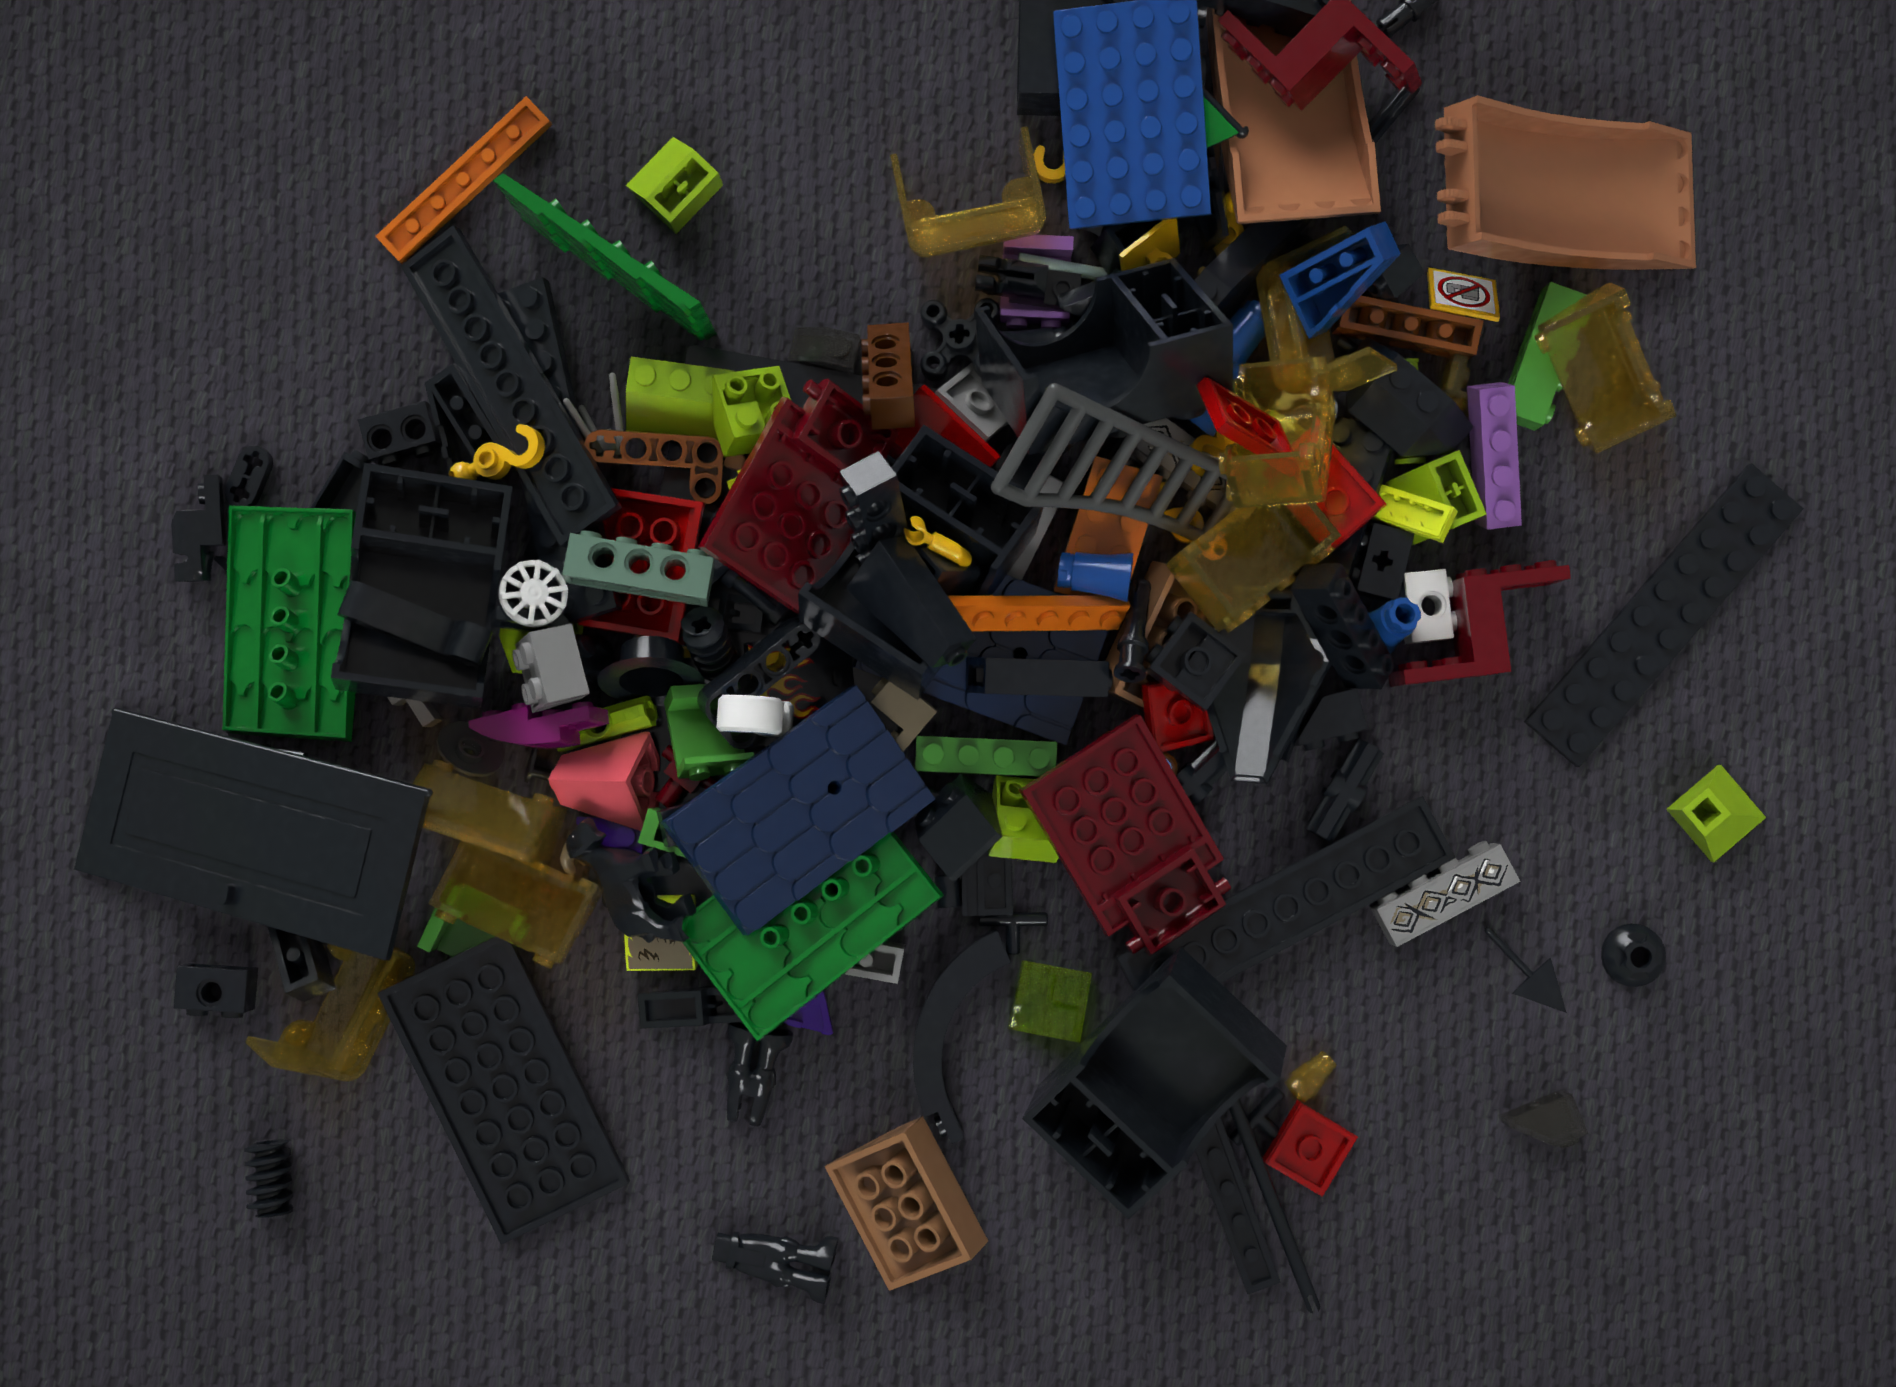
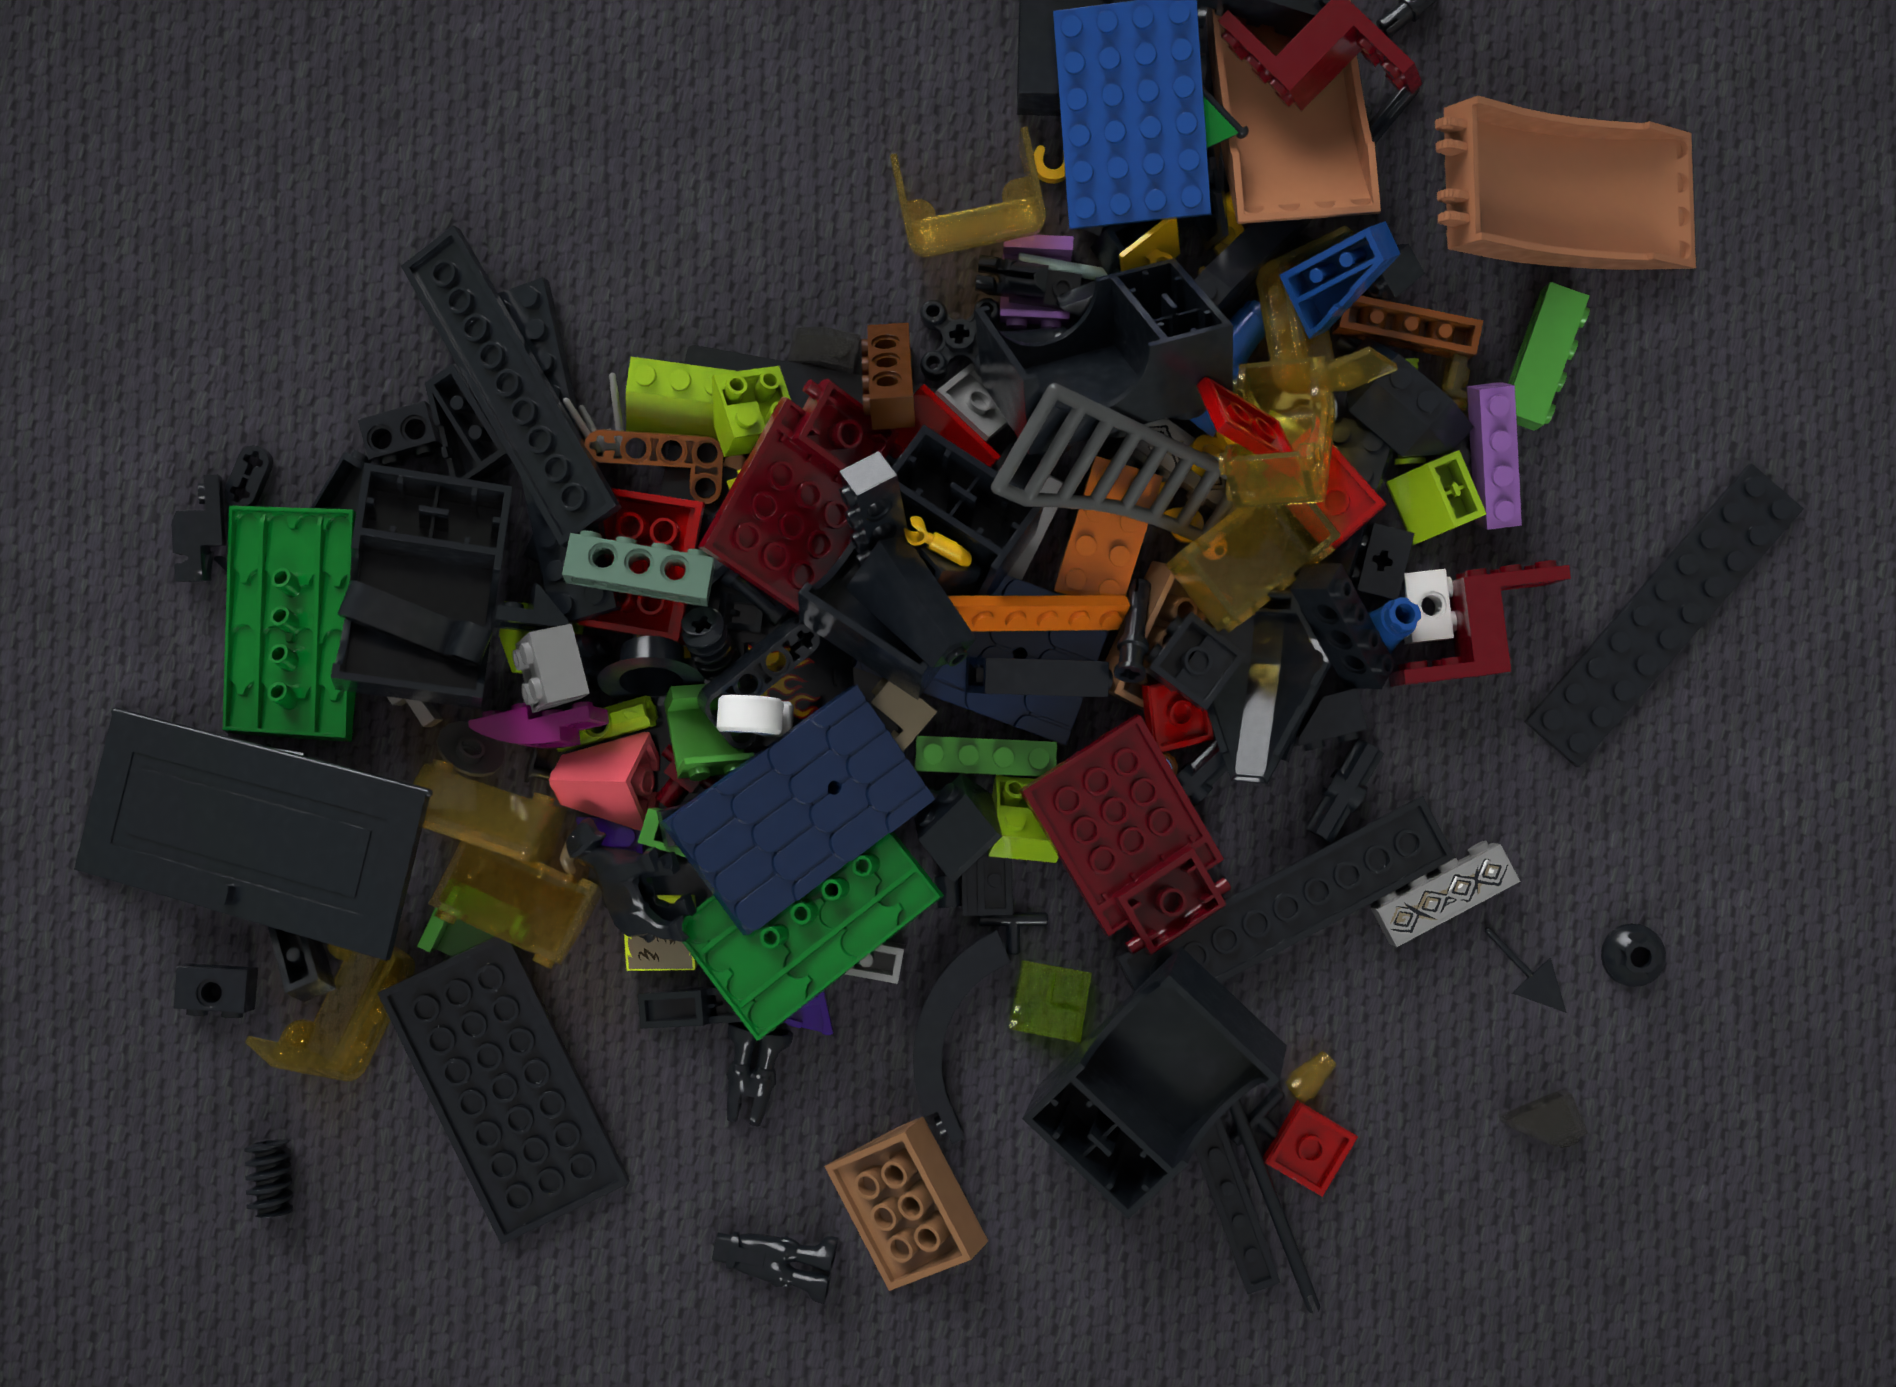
(464, 180): orange plate -> none
(495, 460): yellow piece -> none
(533, 593): white wheel -> none
(607, 258): green piece -> none
(675, 184): lime slope -> none
(1096, 573): blue plant -> none
(1415, 514): neon yellow plate -> none
(1463, 294): piece -> none
(1603, 369): clear yellow windscreen -> none
(1716, 813): lime slope -> none

